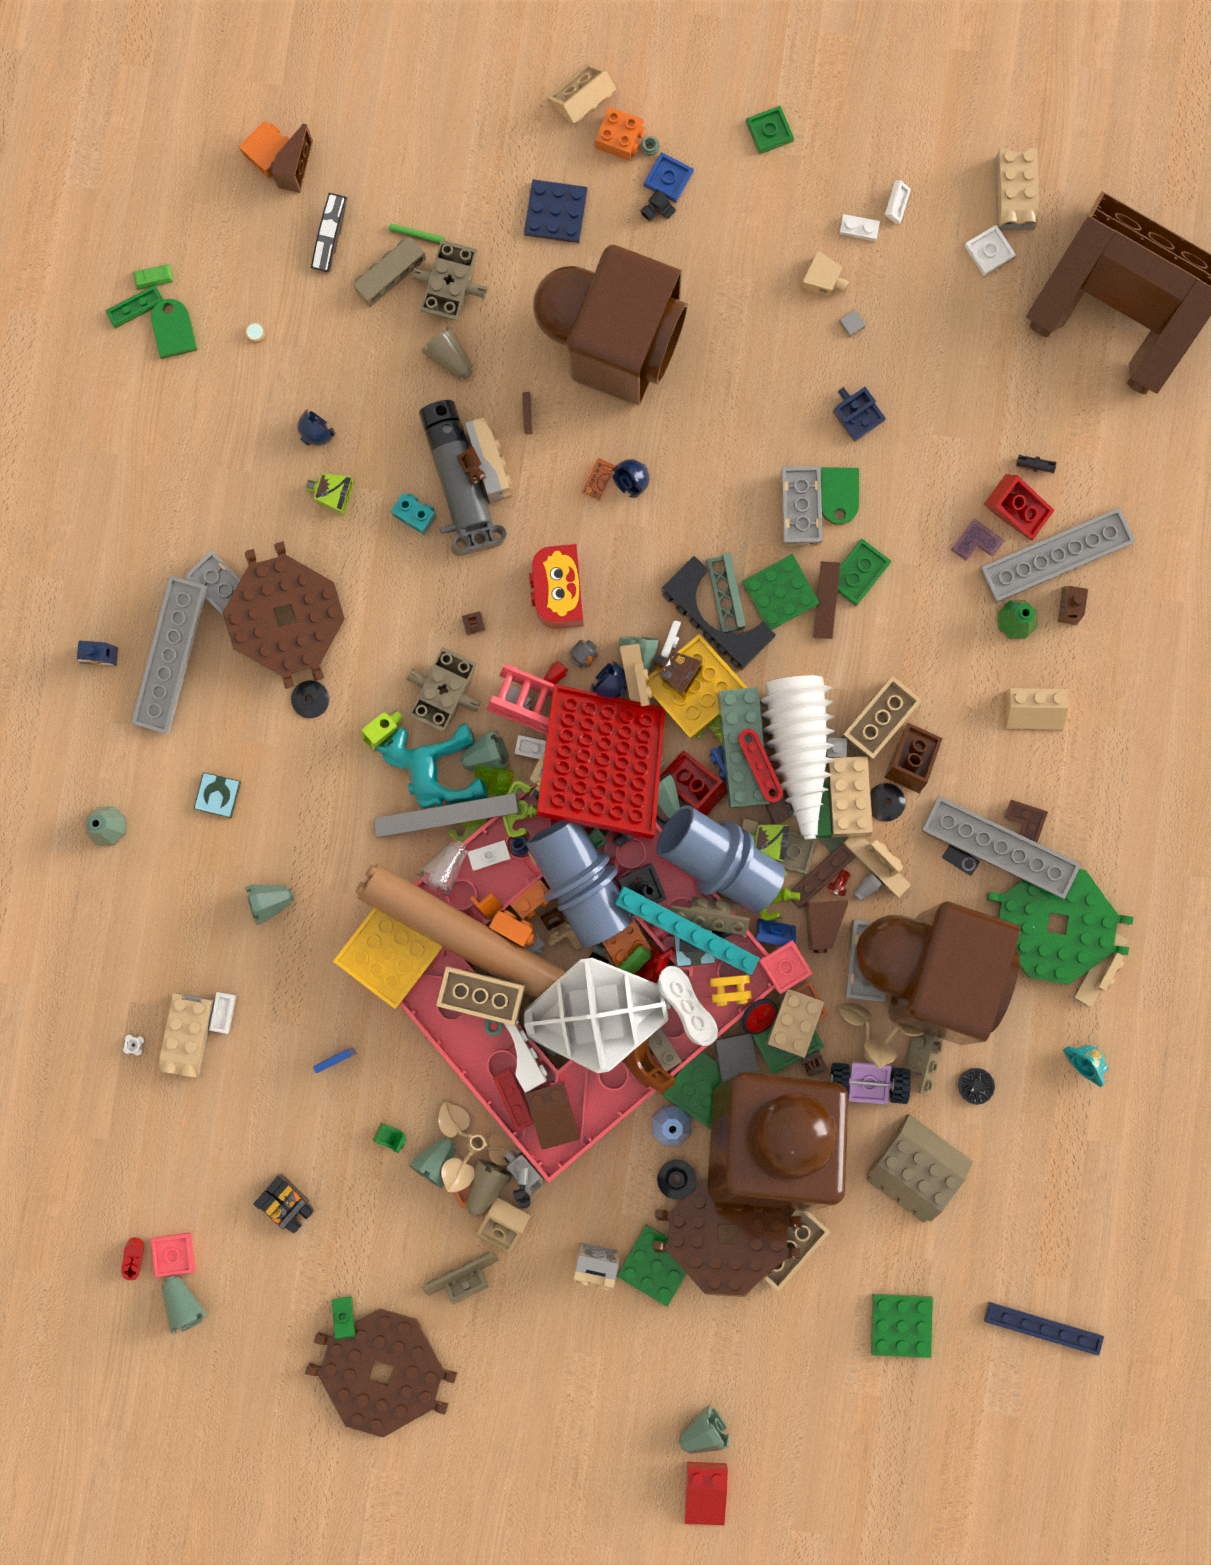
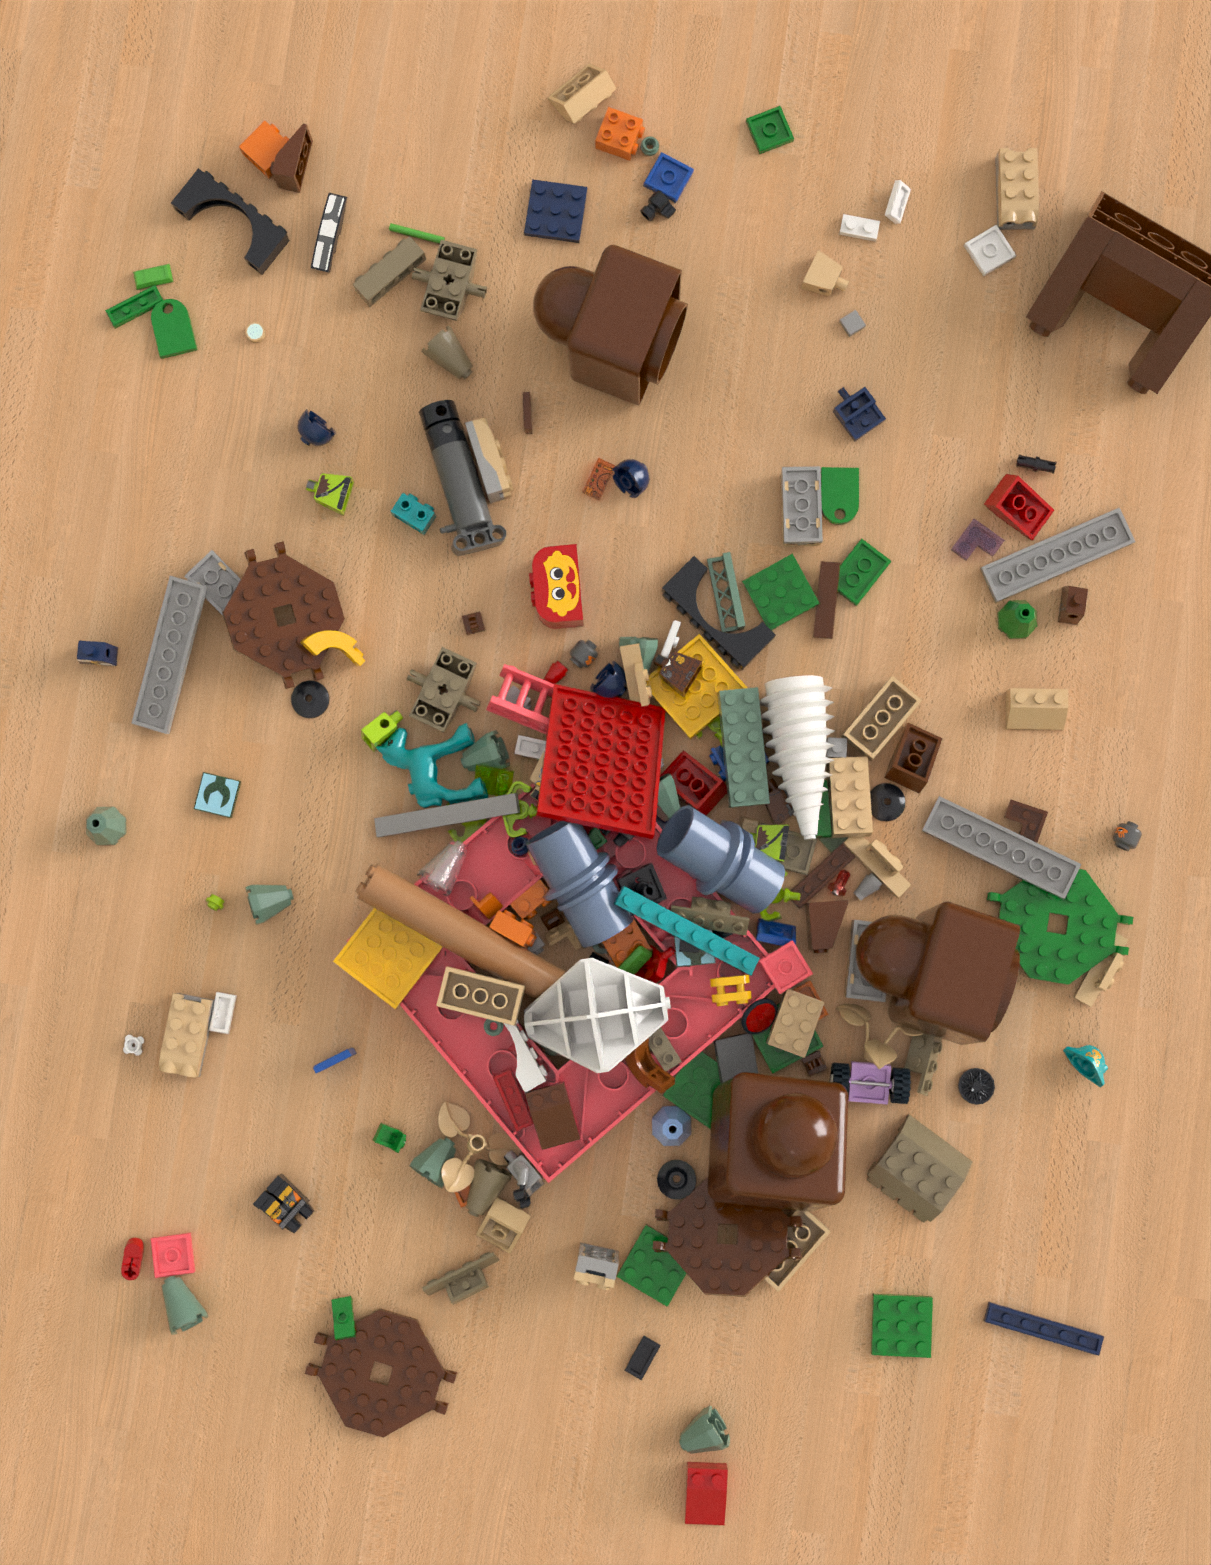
(204, 192): none -> black arch
(215, 902): none -> lime plate
(324, 639): none -> yellow arch
(470, 464): reddish brown plate -> none
(488, 855): white plate -> none
(642, 1357): none -> black tile
(695, 1018): white plate -> none
(760, 765): red plate -> none
(961, 859): black sticker -> none
(1127, 836): none -> dark grey head

